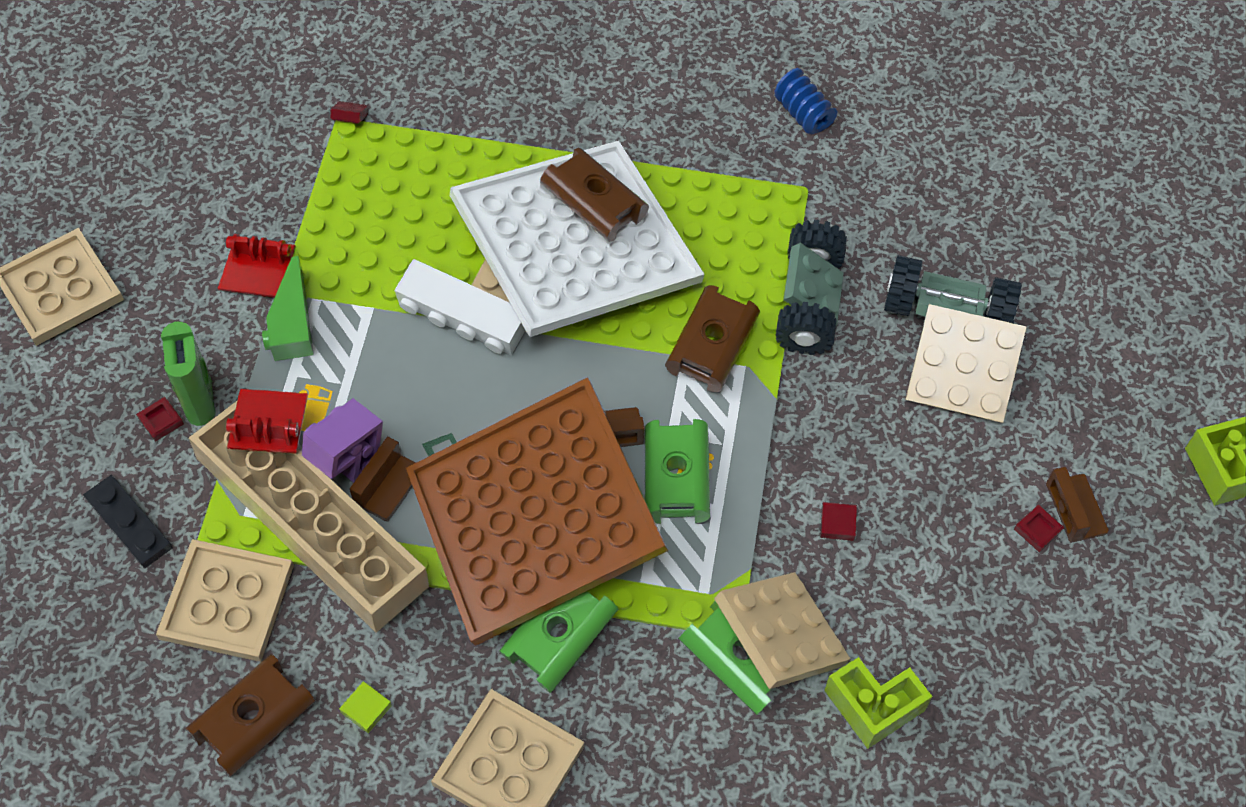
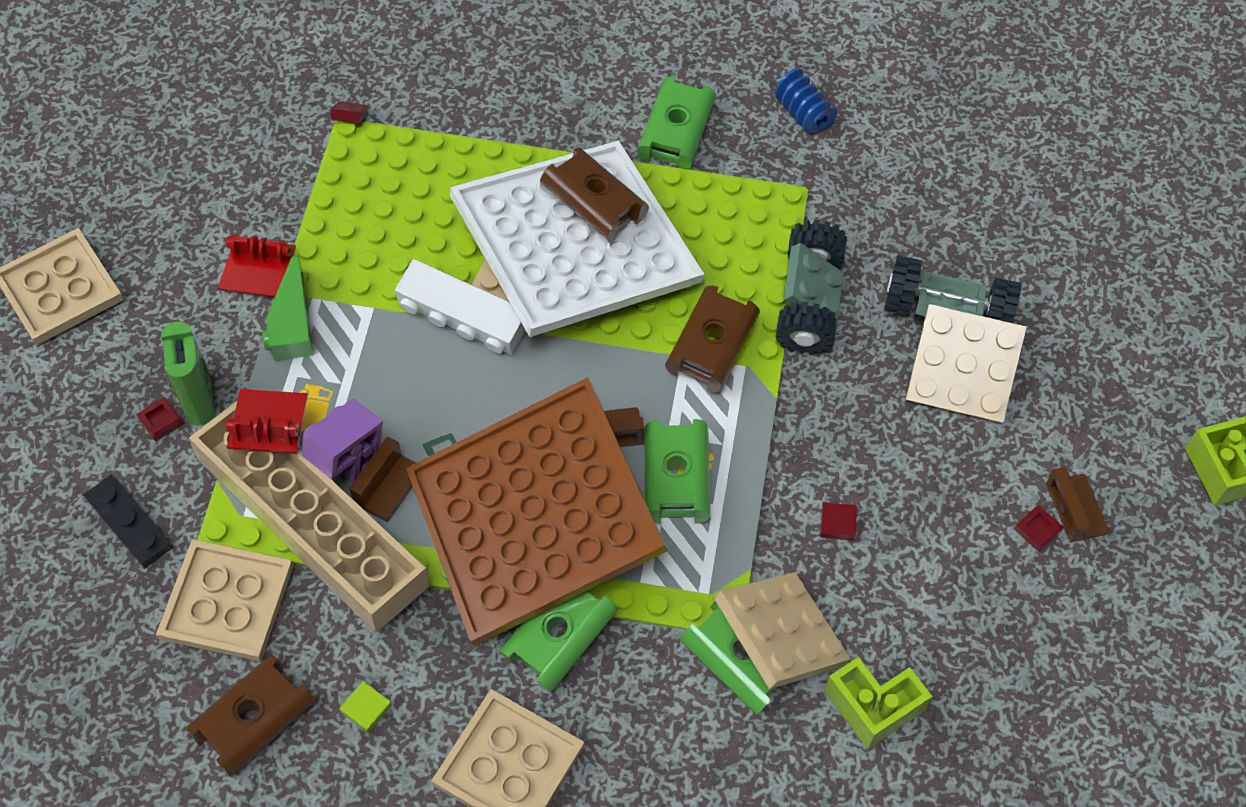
(676, 123): none -> bright green piece

